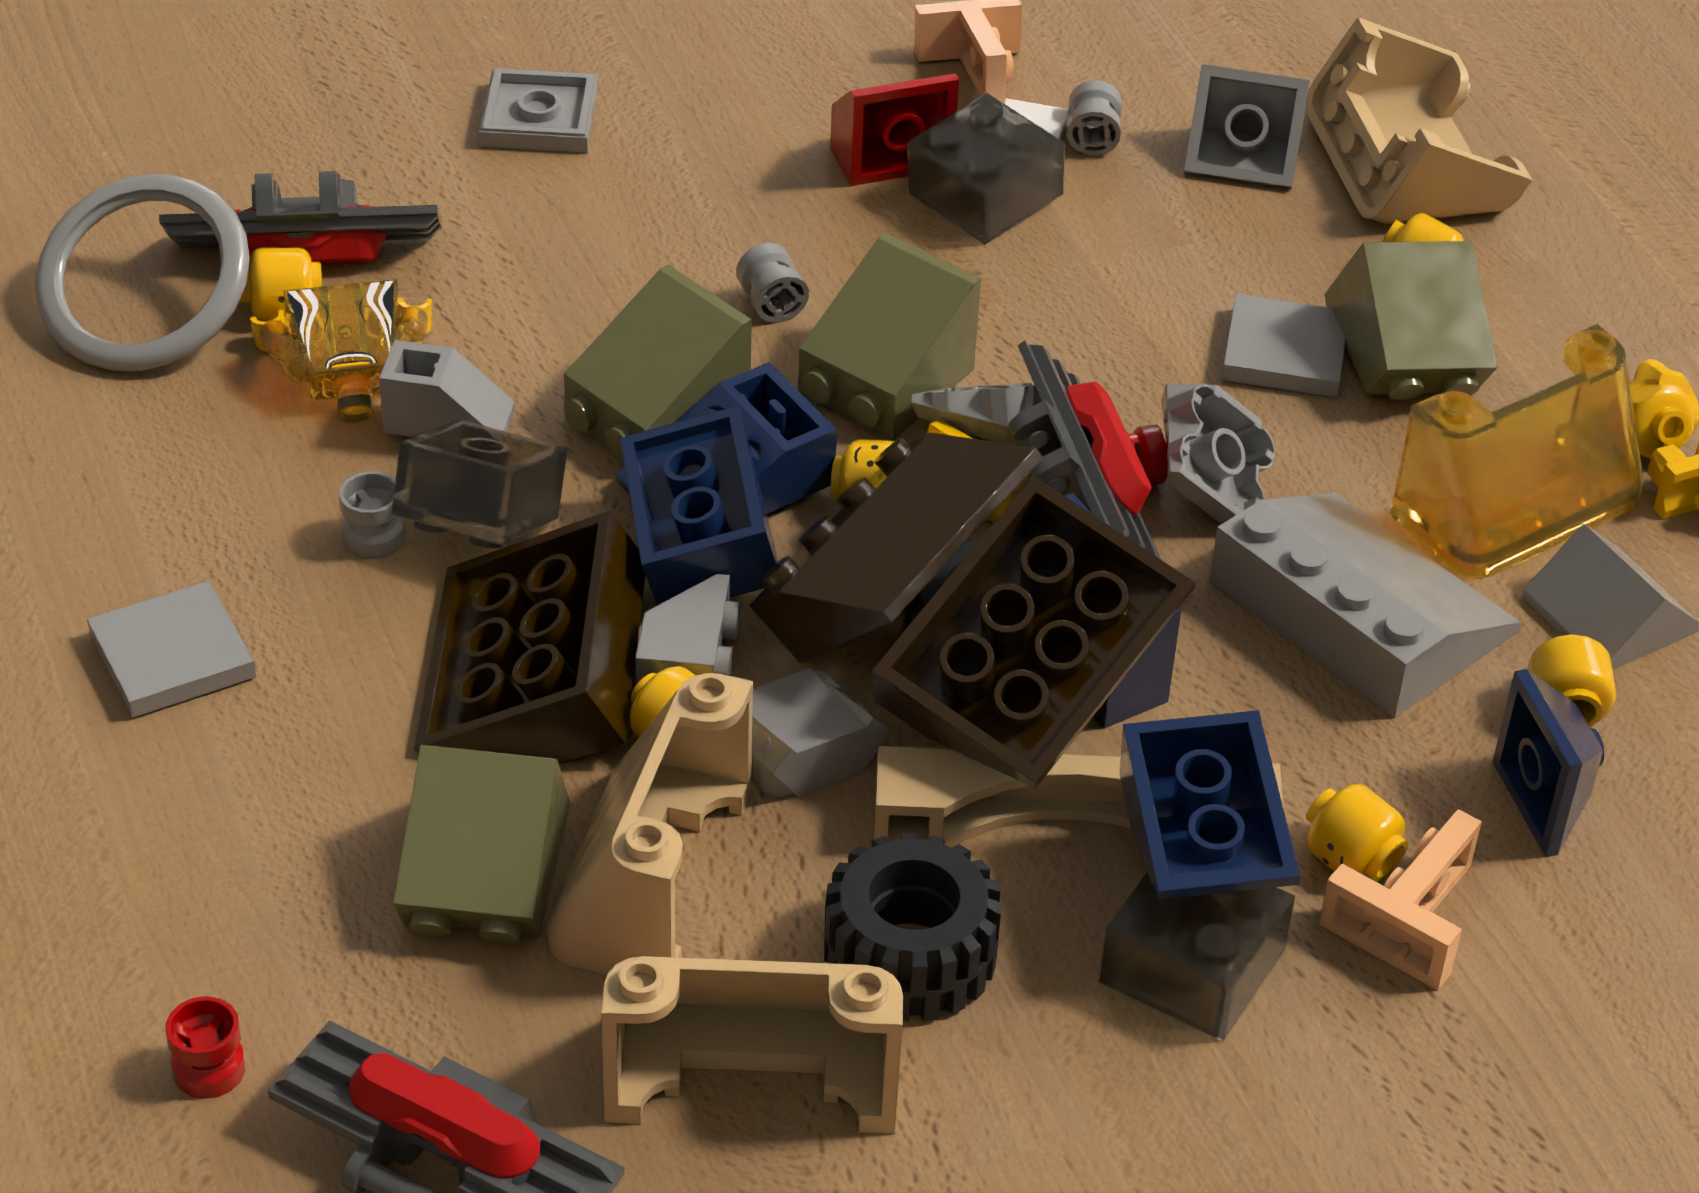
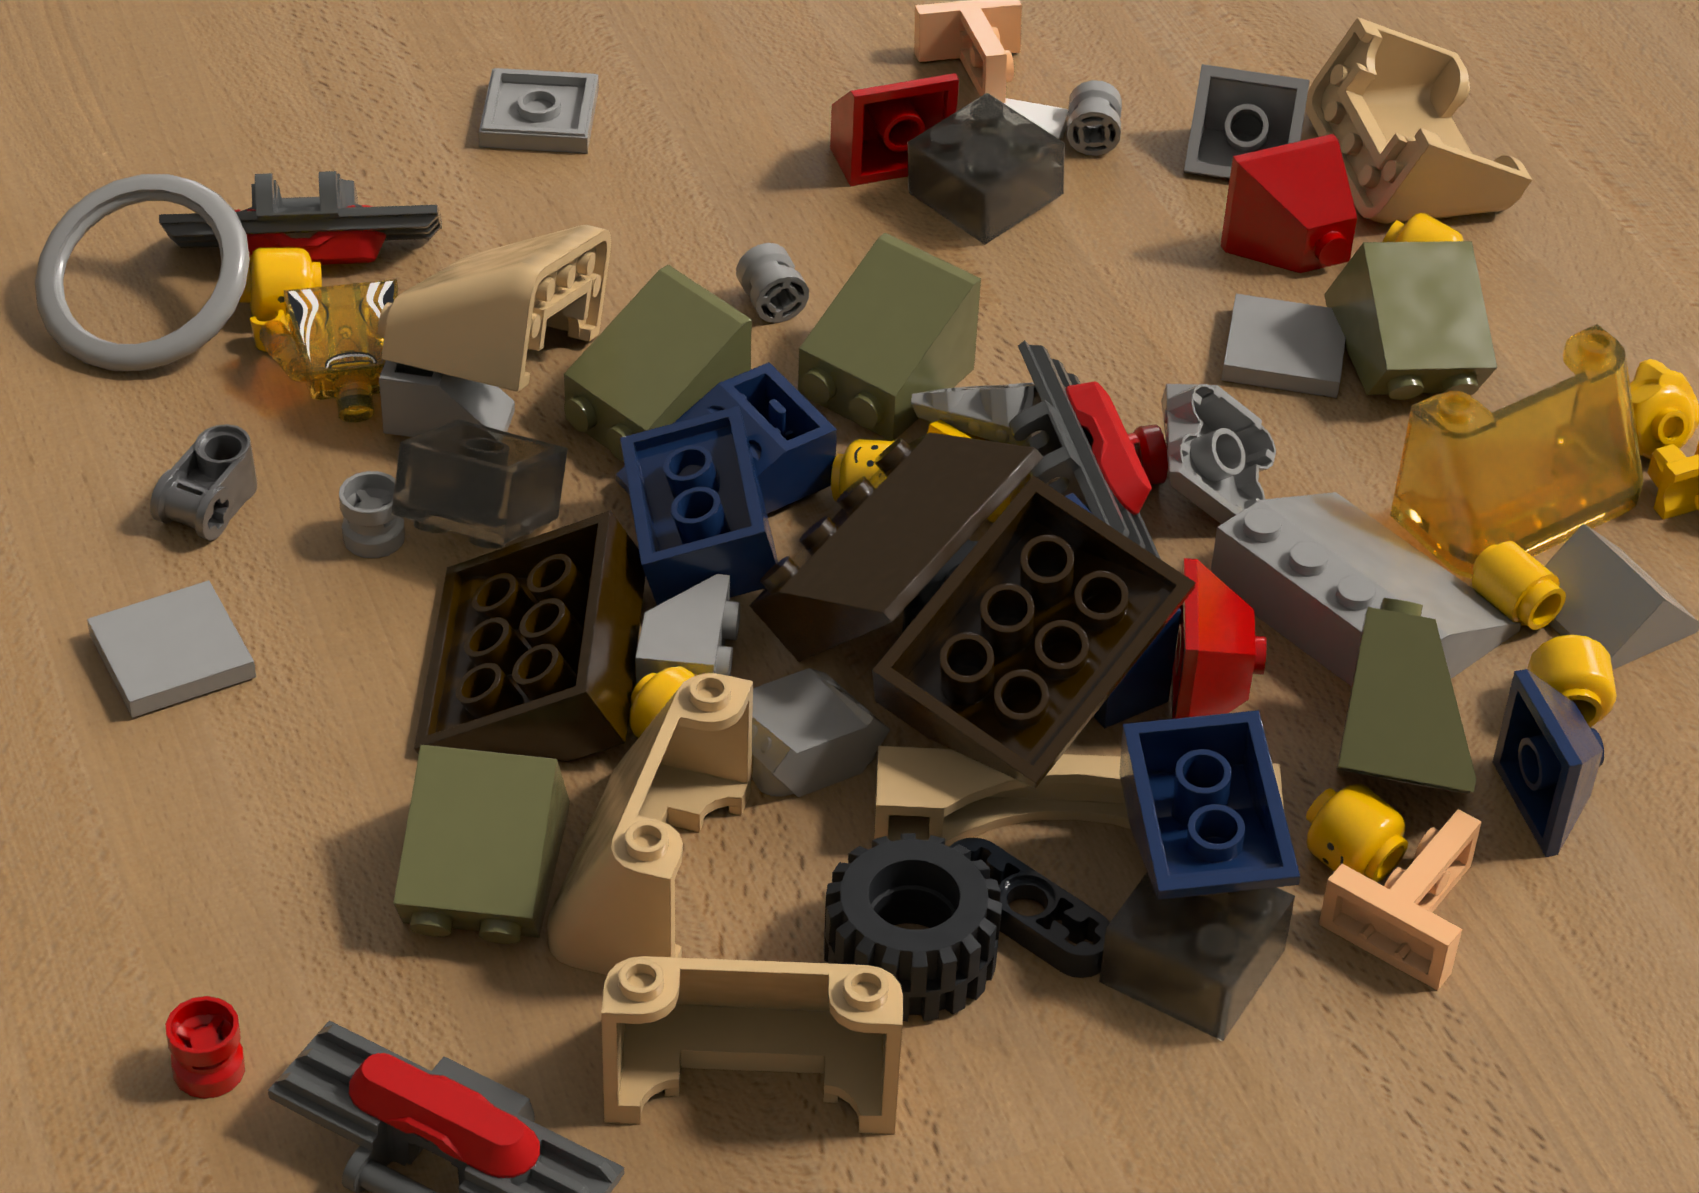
(207, 482): none -> flat silver piece
(496, 305): none -> tan windscreen
(1042, 932): none -> black beam
(1214, 648): none -> red slope
(1291, 206): none -> red slope
(1403, 704): none -> olive slope
(1518, 585): none -> yellow brick

